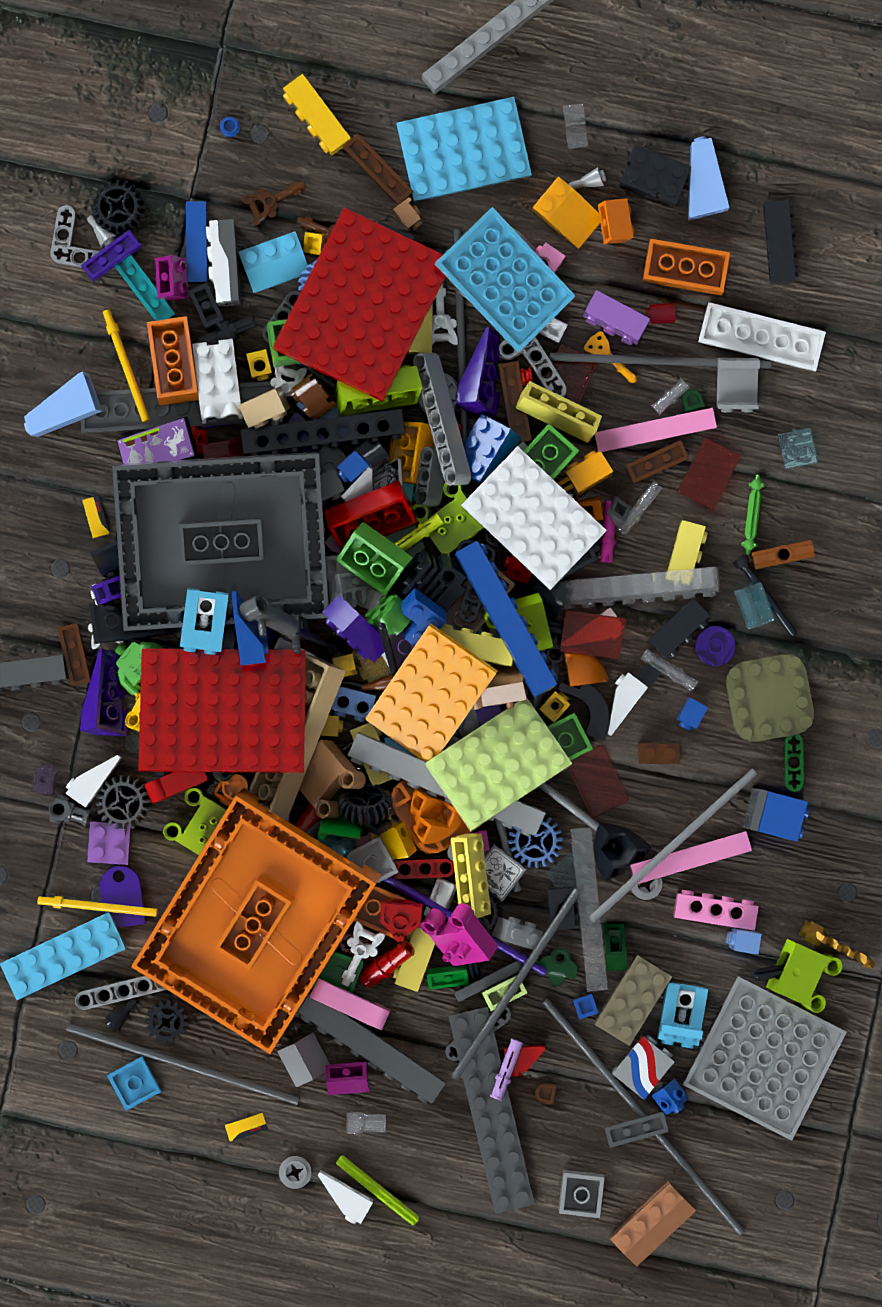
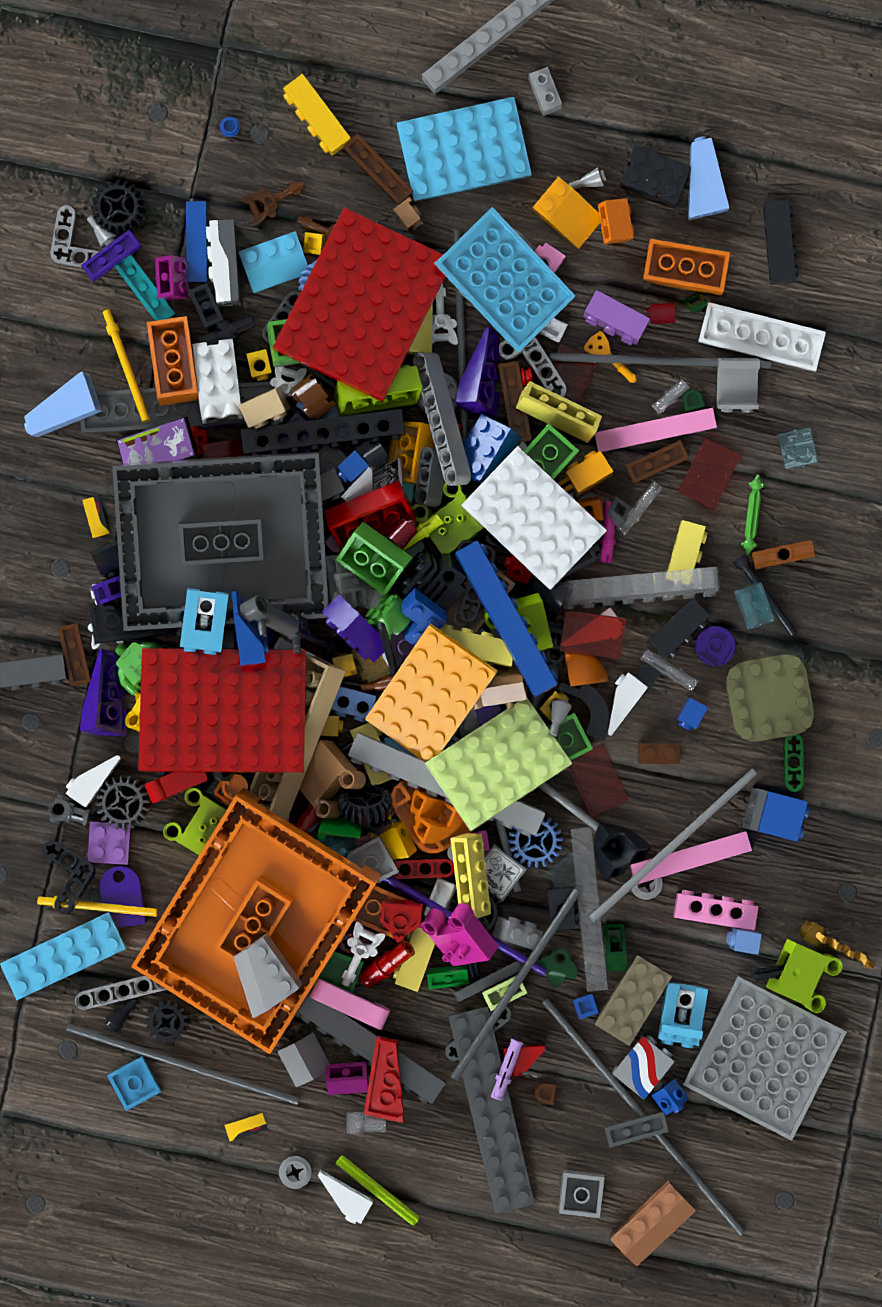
(44, 780): clear purple brick -> none
(76, 870): none -> black beam
(265, 975): none -> light grey wedge
(385, 1088): none -> red wing
(403, 533): none -> dark red brick
(545, 91): none -> light grey brick
(559, 712): none -> light grey cone
(575, 126): clear slope -> none
(695, 303): none -> dark green slope

